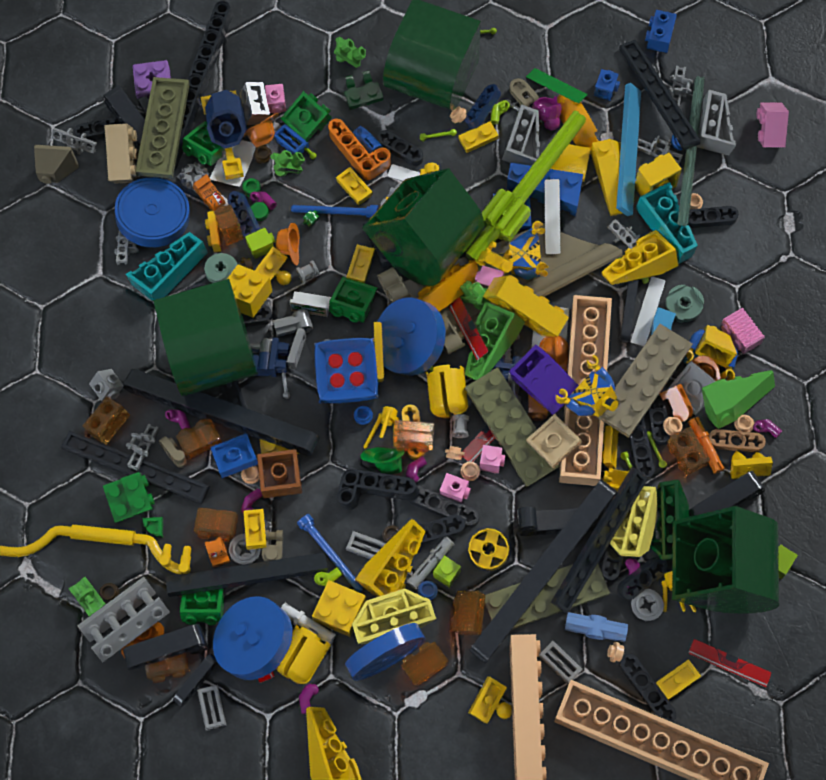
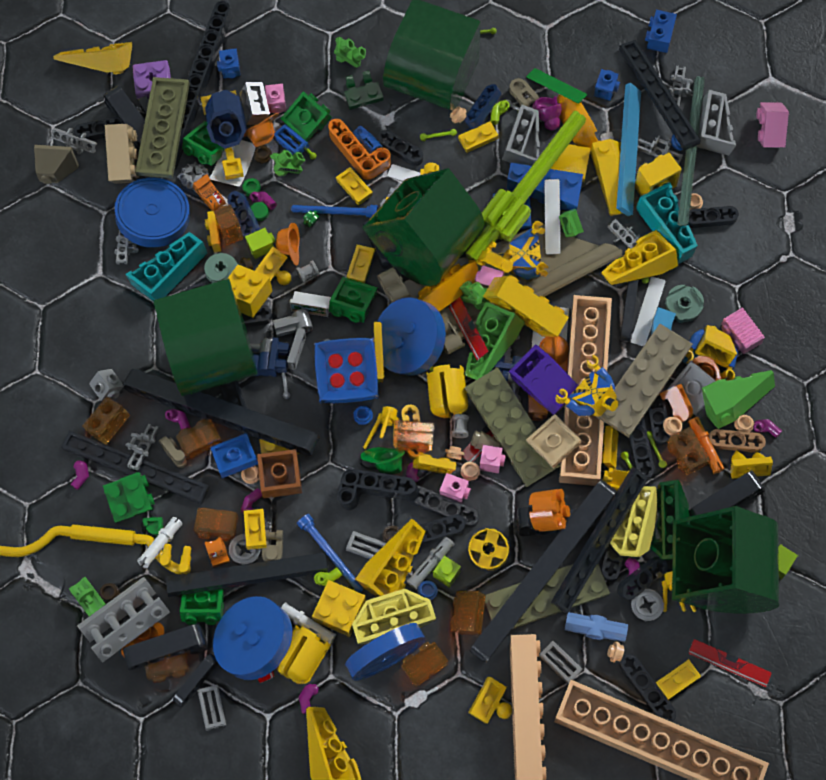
(82, 474): none -> magenta arm
(109, 59): none -> yellow wedge
(164, 536): none -> white pin
(229, 63): none -> blue brick
(440, 465): none -> yellow plate
(481, 438): none -> dark tan cone
(548, 510): none -> orange brick
(571, 223): none -> bright green piece

